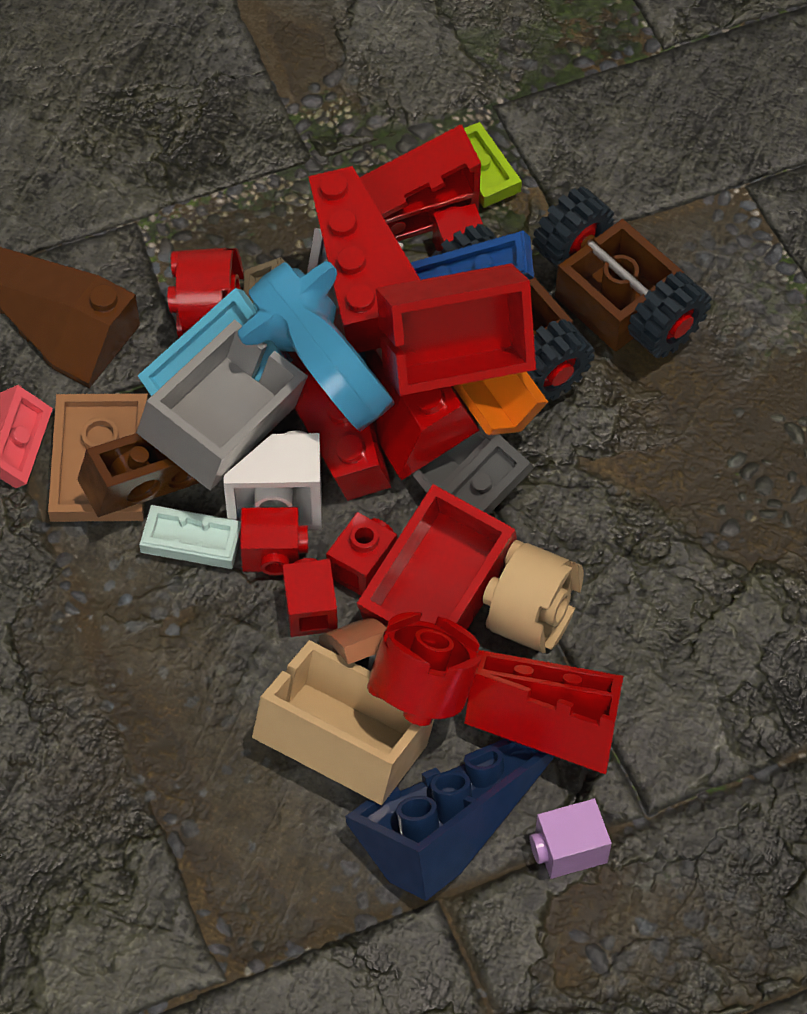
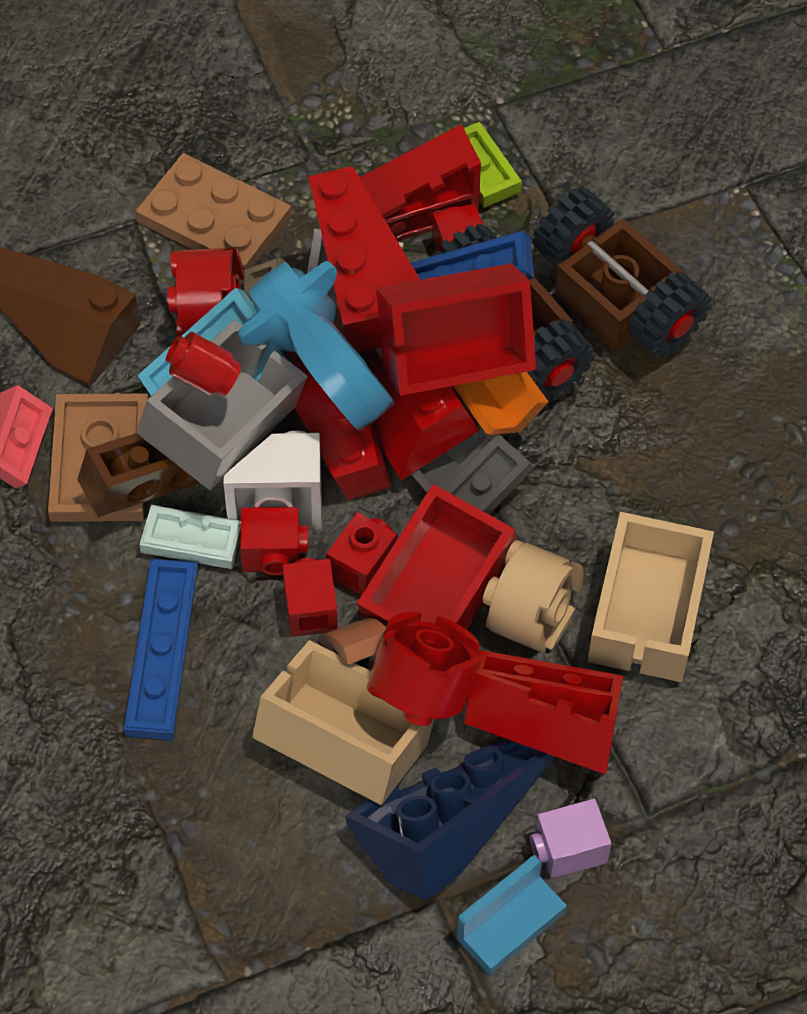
(161, 650): none -> blue tile
(203, 364): none -> red brick
(213, 211): none -> medium nougat plate
(509, 916): none -> dark azure panel
(650, 596): none -> tan piece

